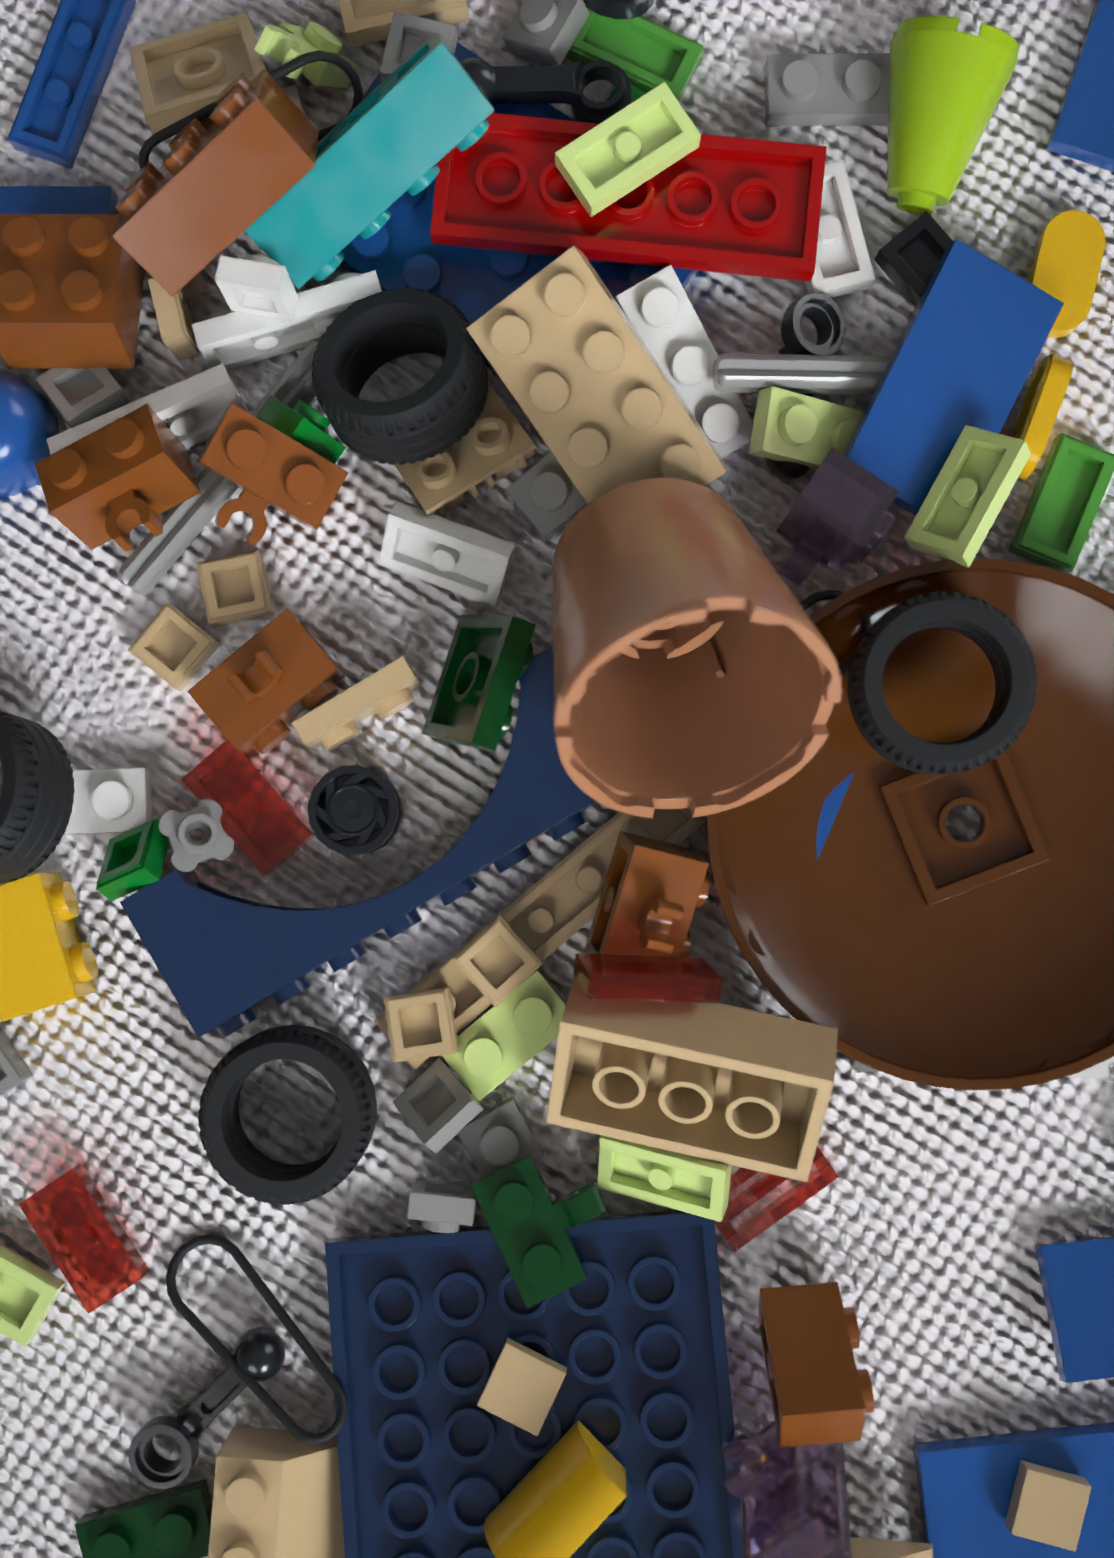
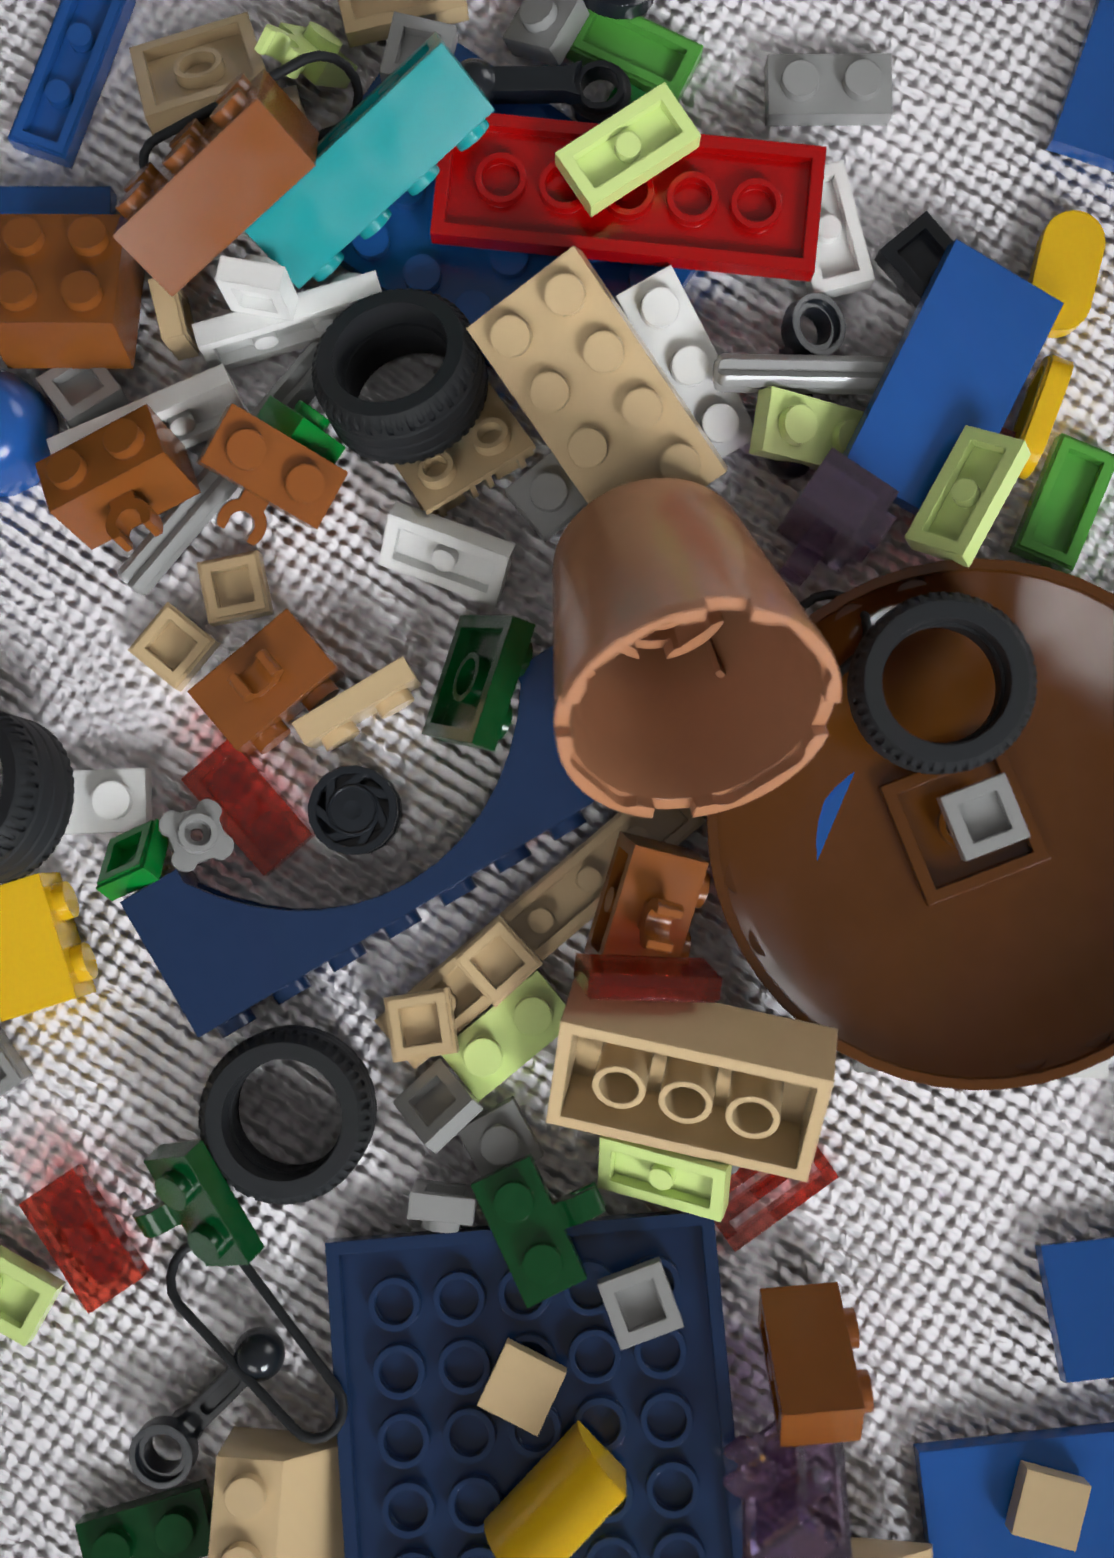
(199, 1199): none -> dark green plate
(640, 1303): none -> light grey plate
(940, 104): lime cone -> none
(983, 817): none -> light grey plate

